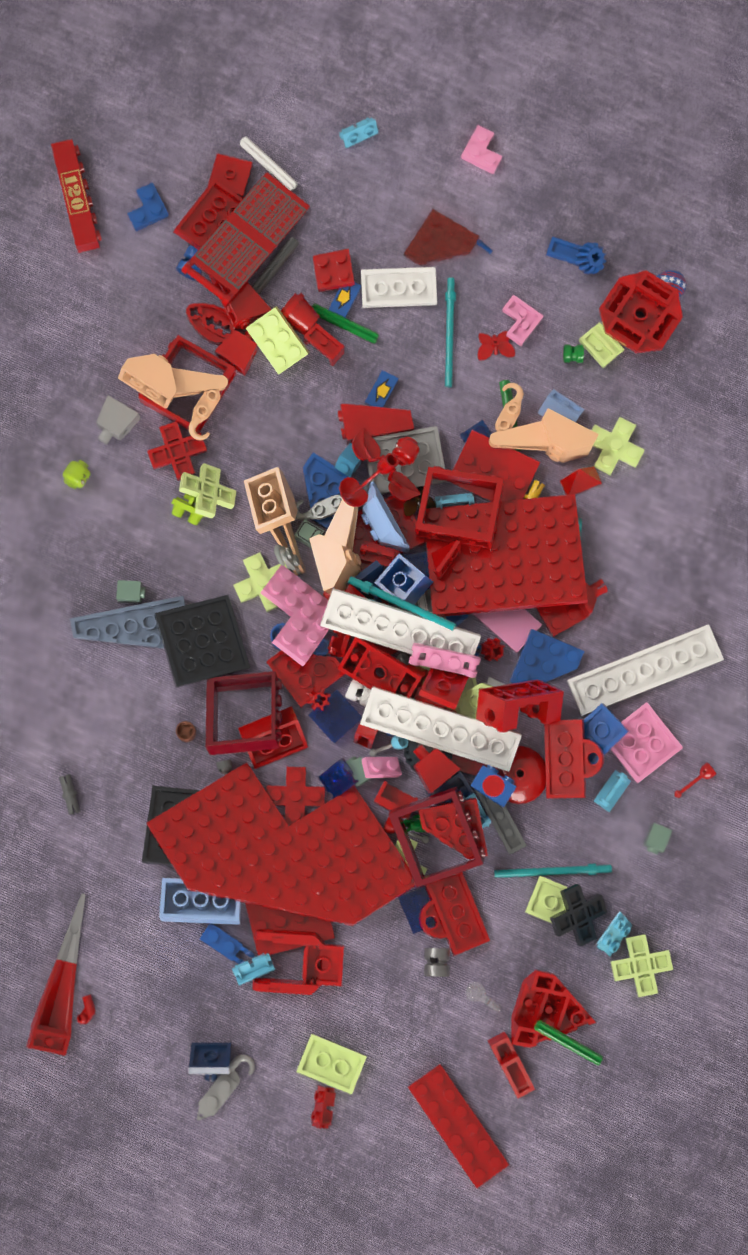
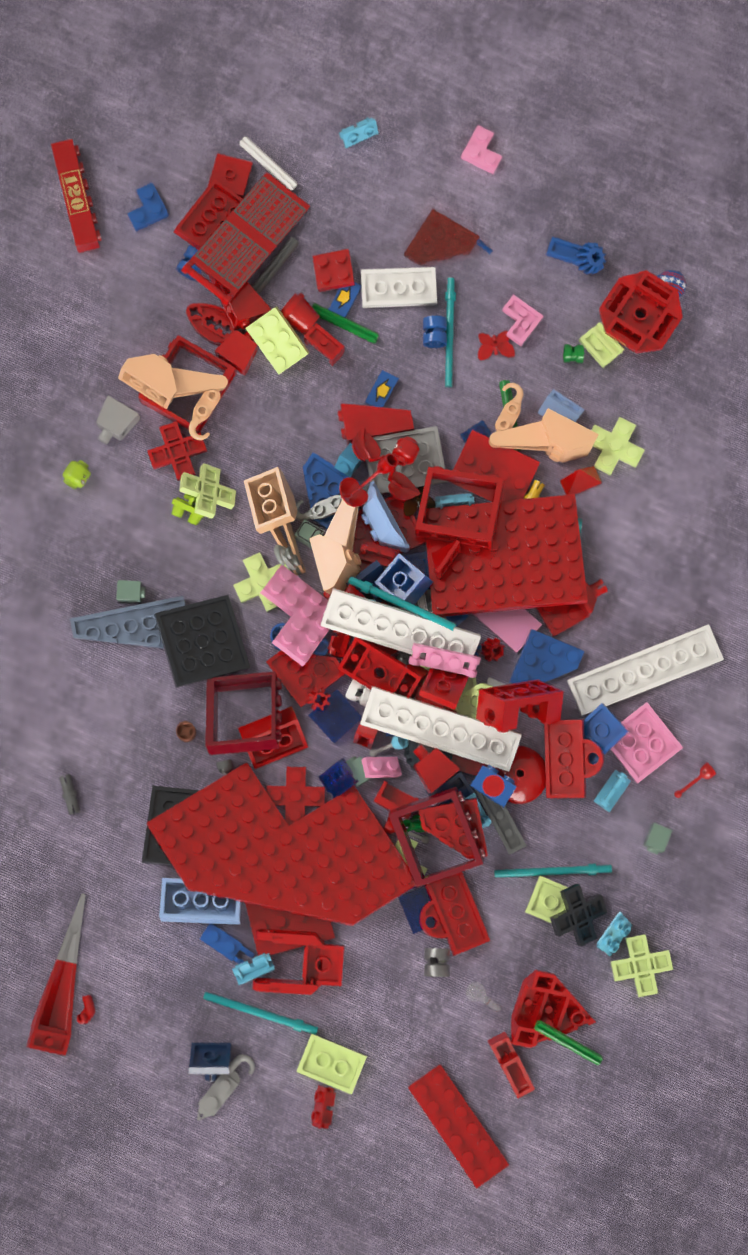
(297, 1024): none -> teal bar
(434, 331): none -> blue wheel

